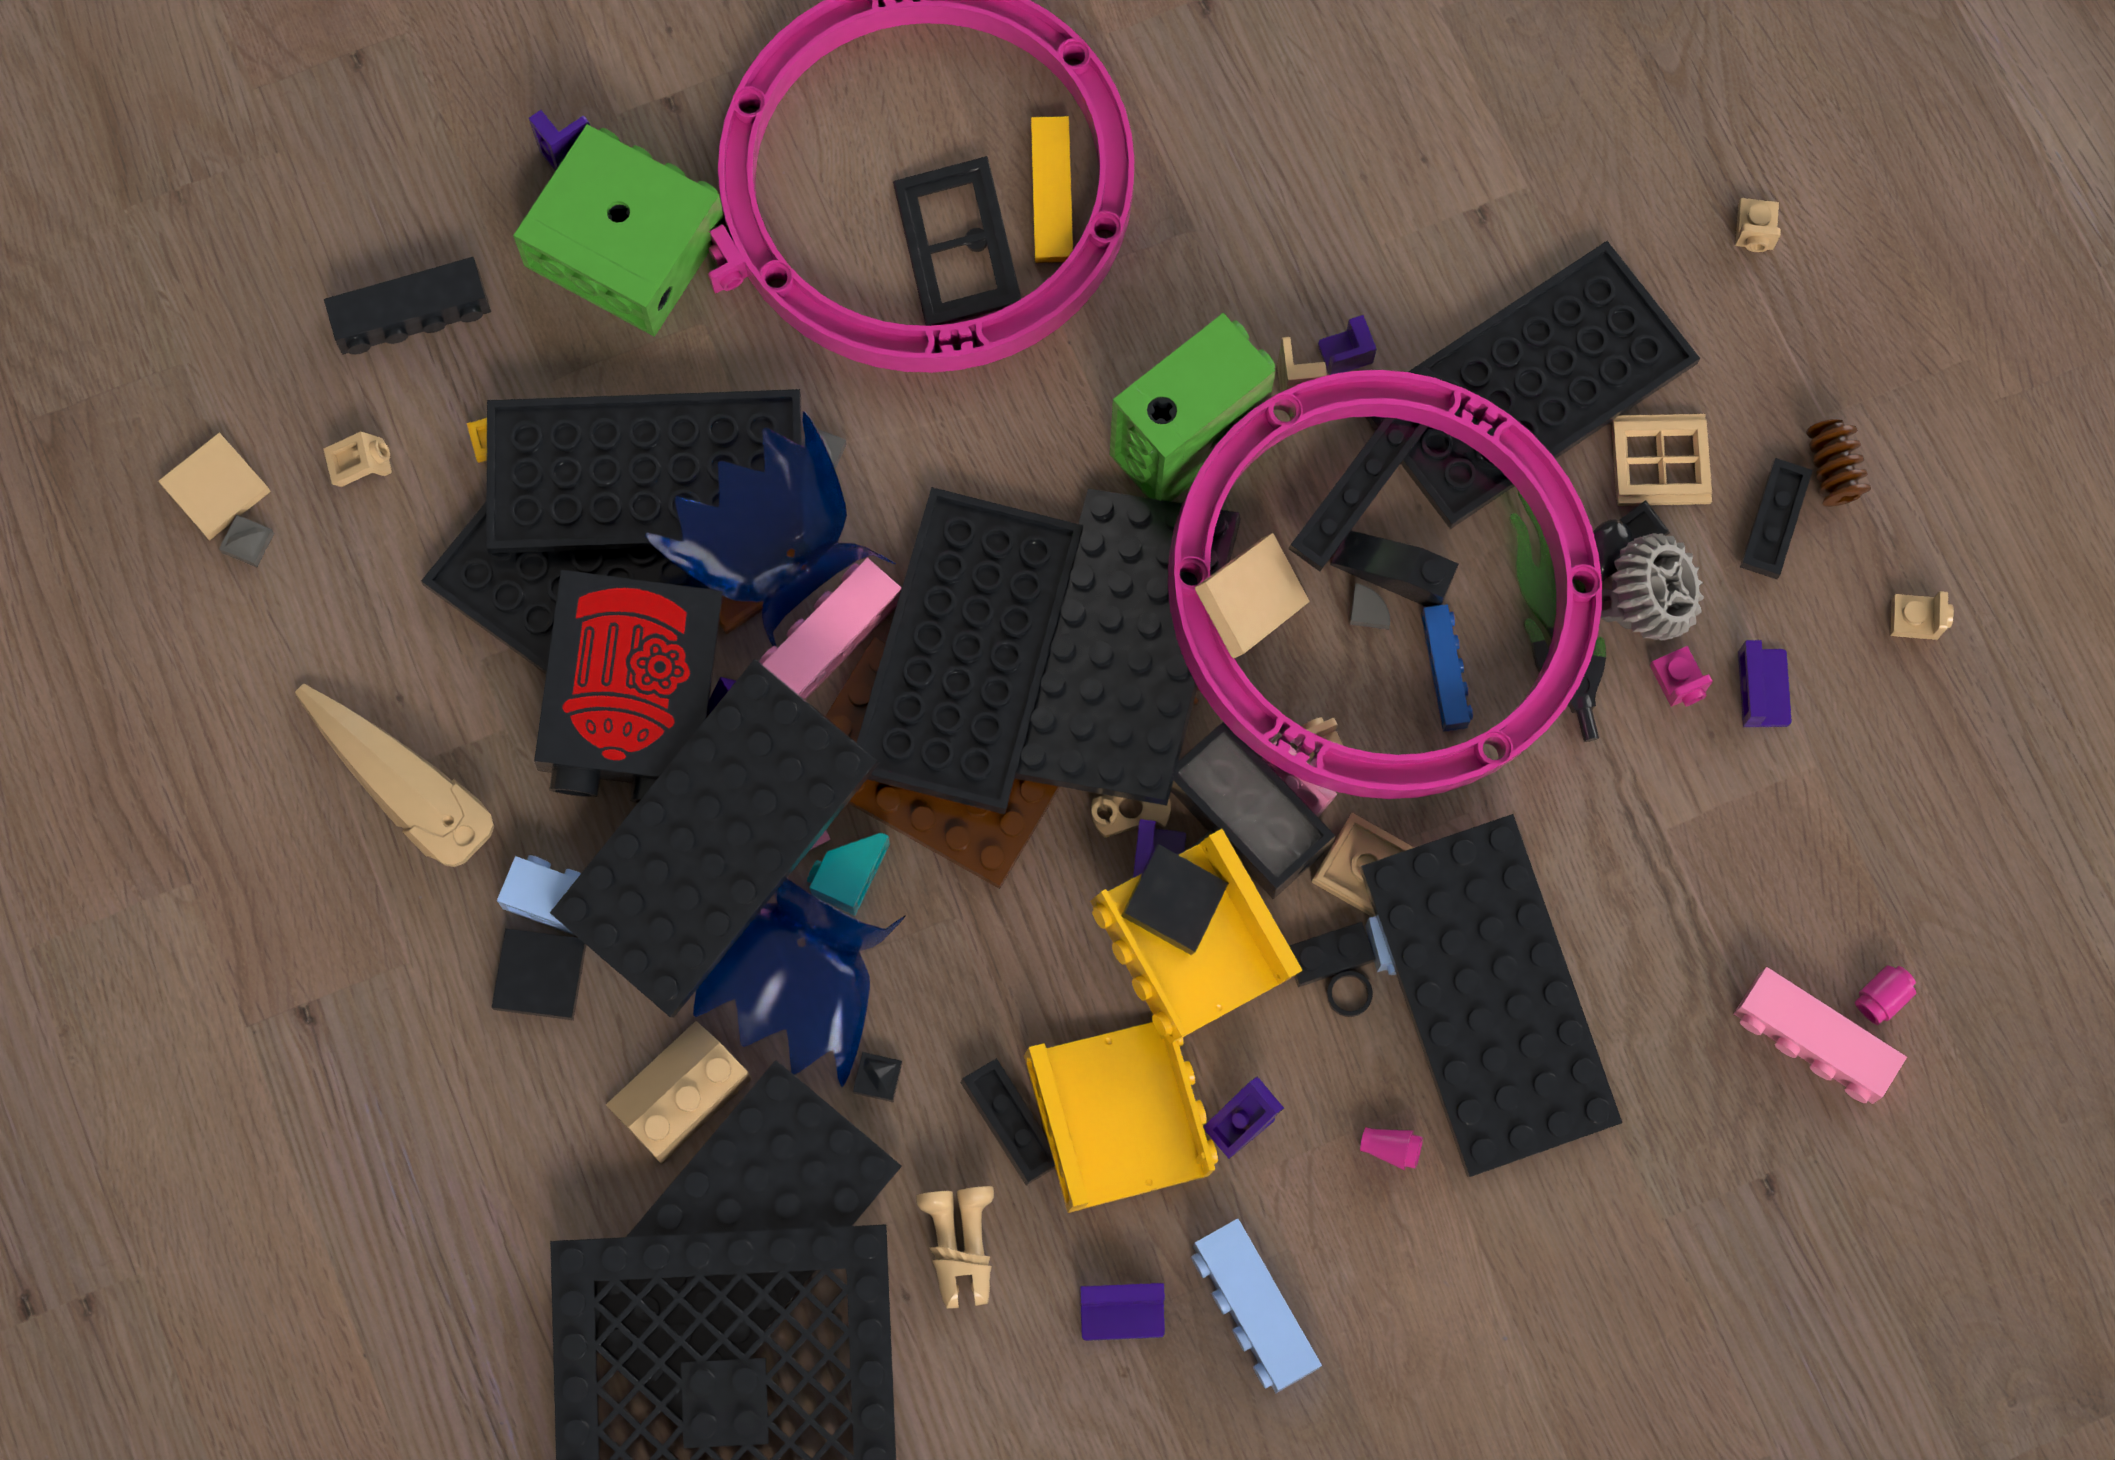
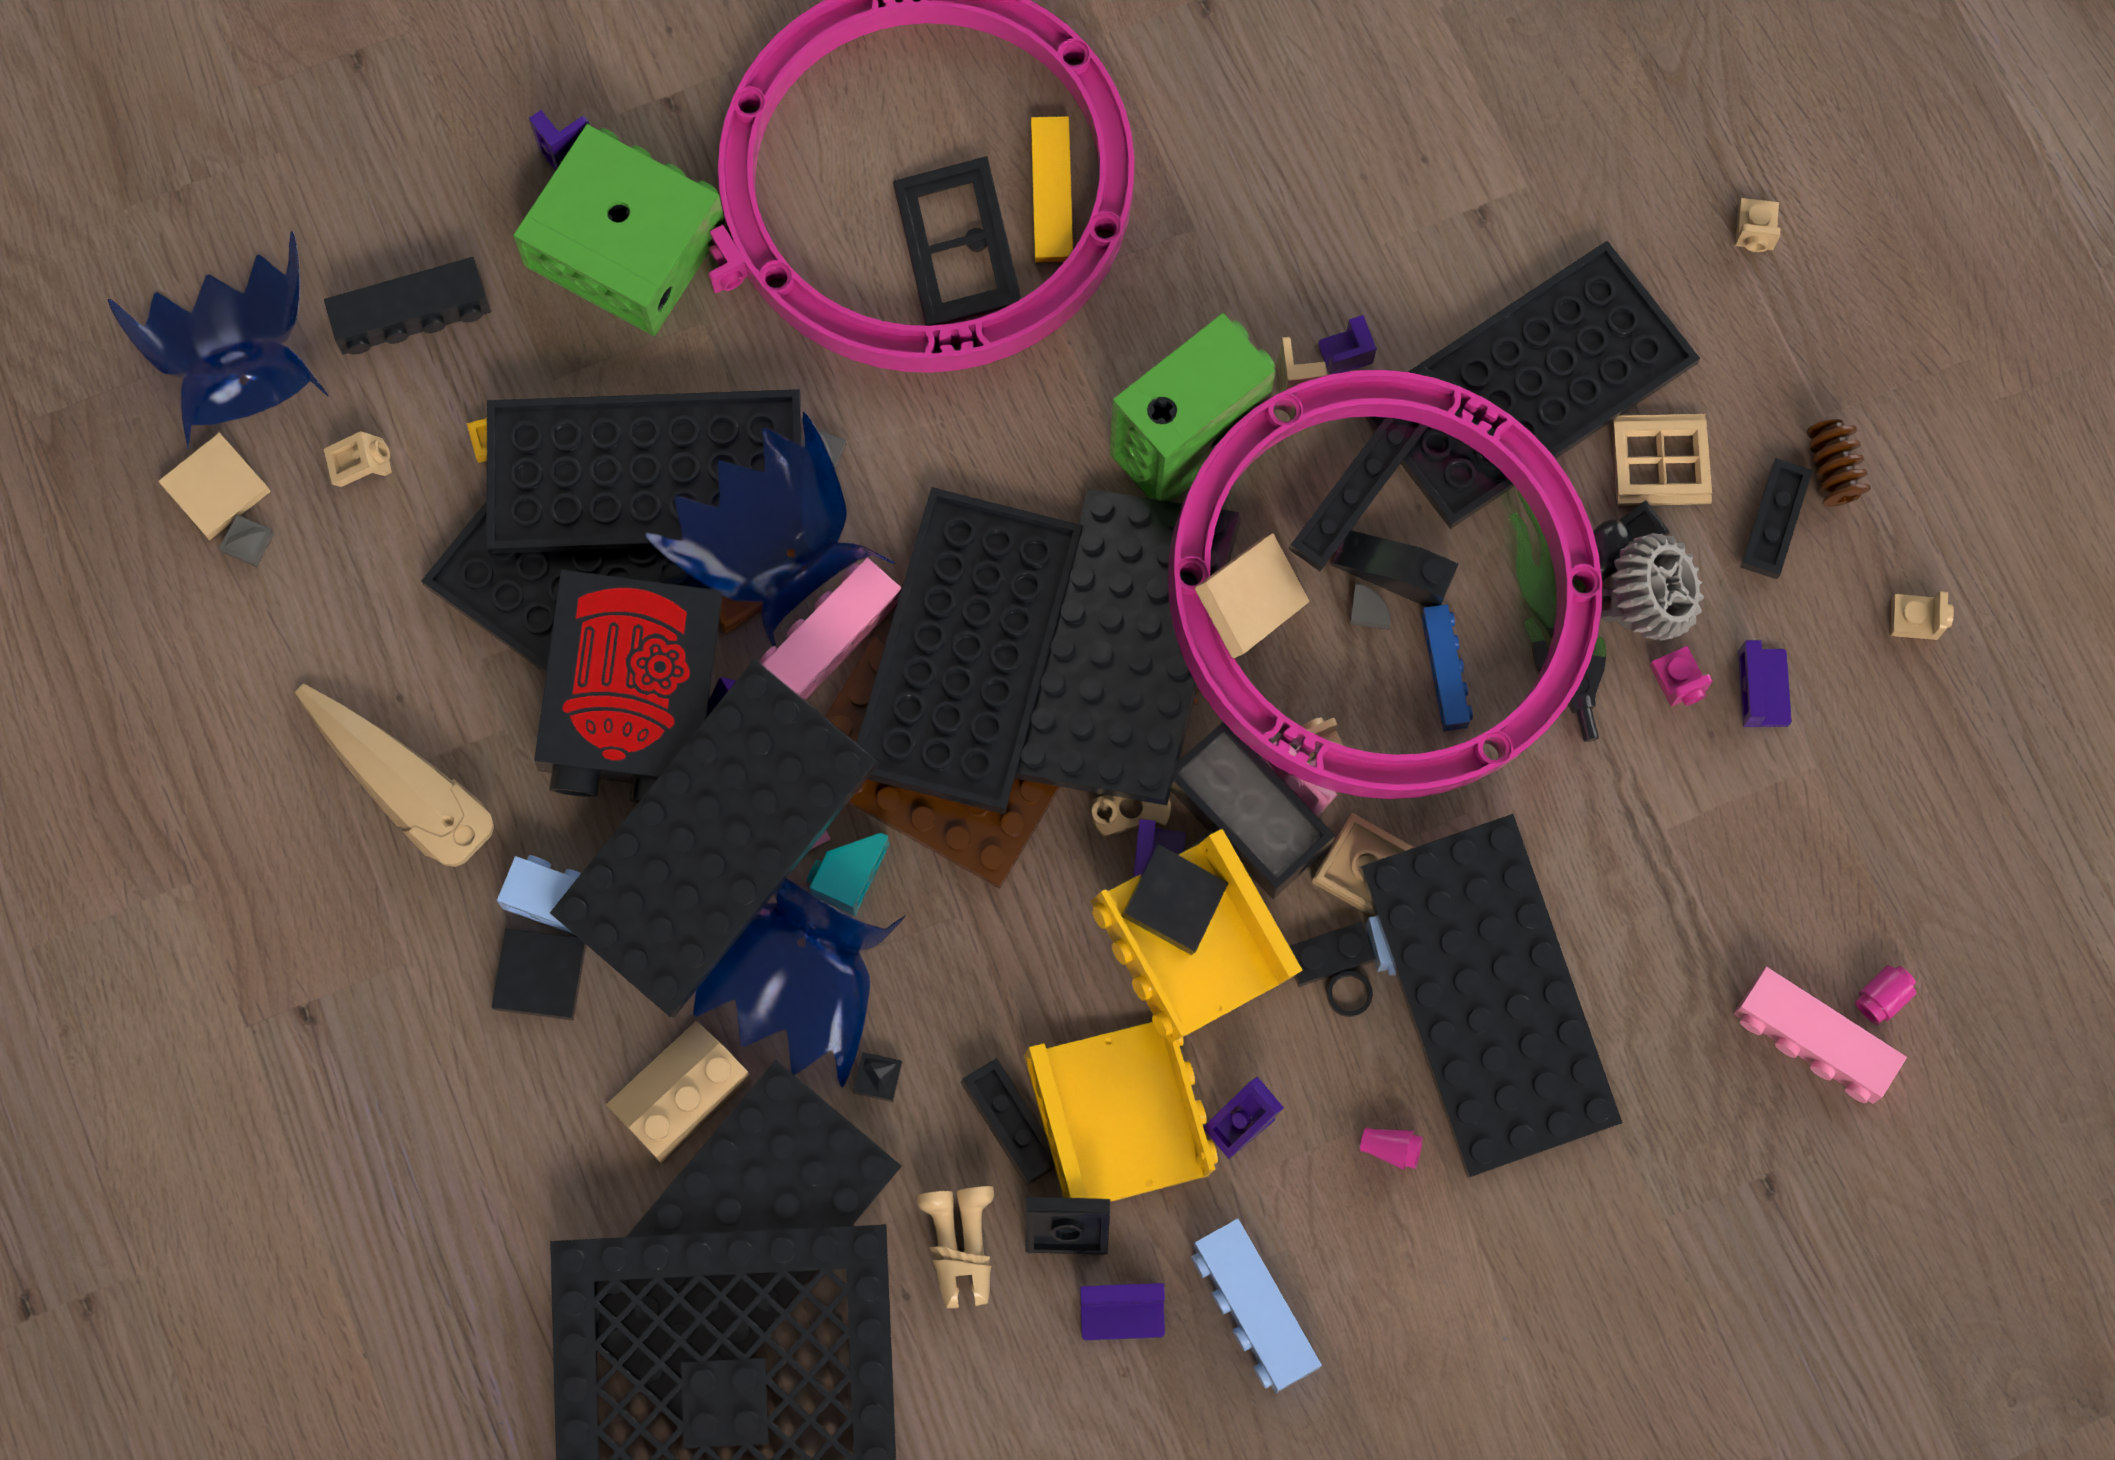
(225, 339): none -> clear blue piece
(1067, 1225): none -> black tile

